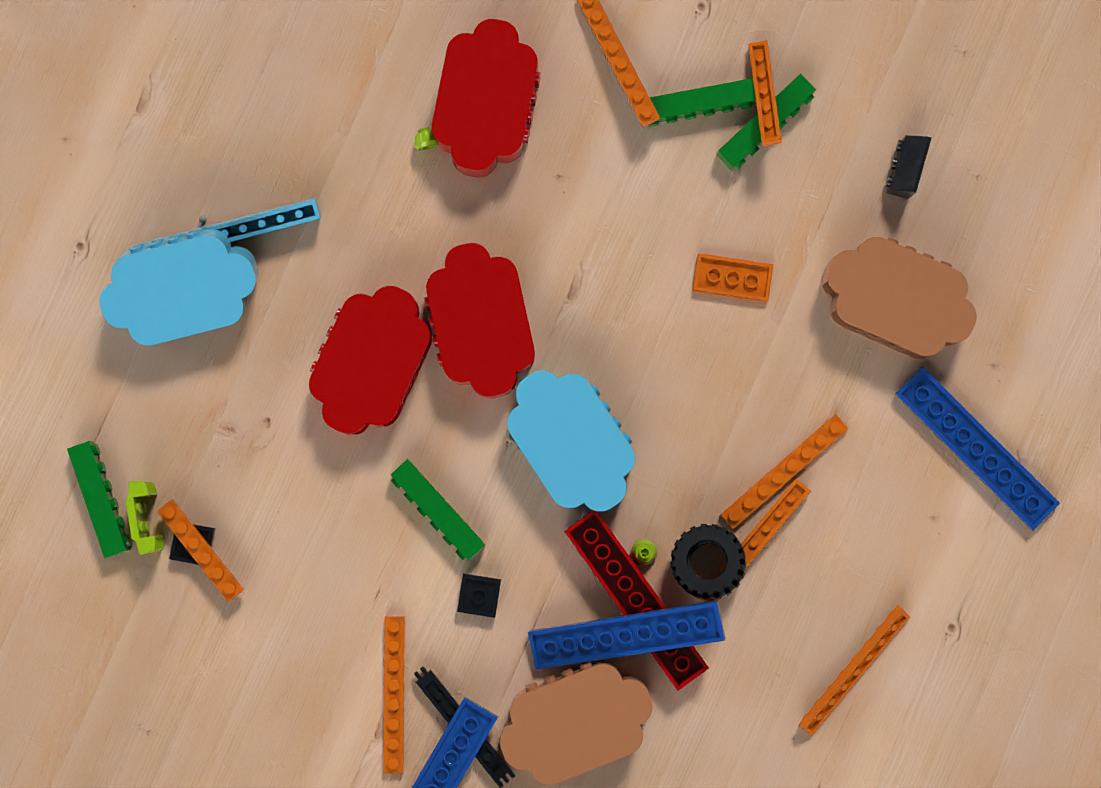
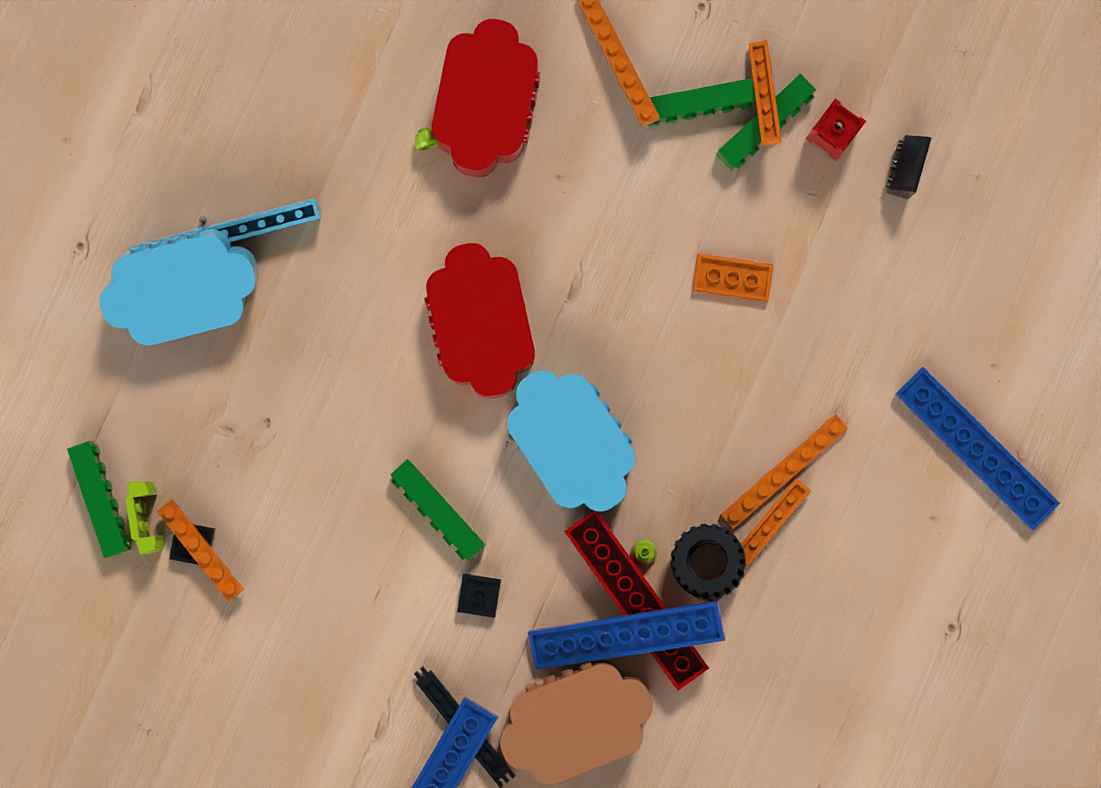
(370, 360): red brick -> none
(394, 694): orange plate -> none
(829, 138): none -> red container
(854, 670): orange plate -> none
(899, 297): nougat brick -> none

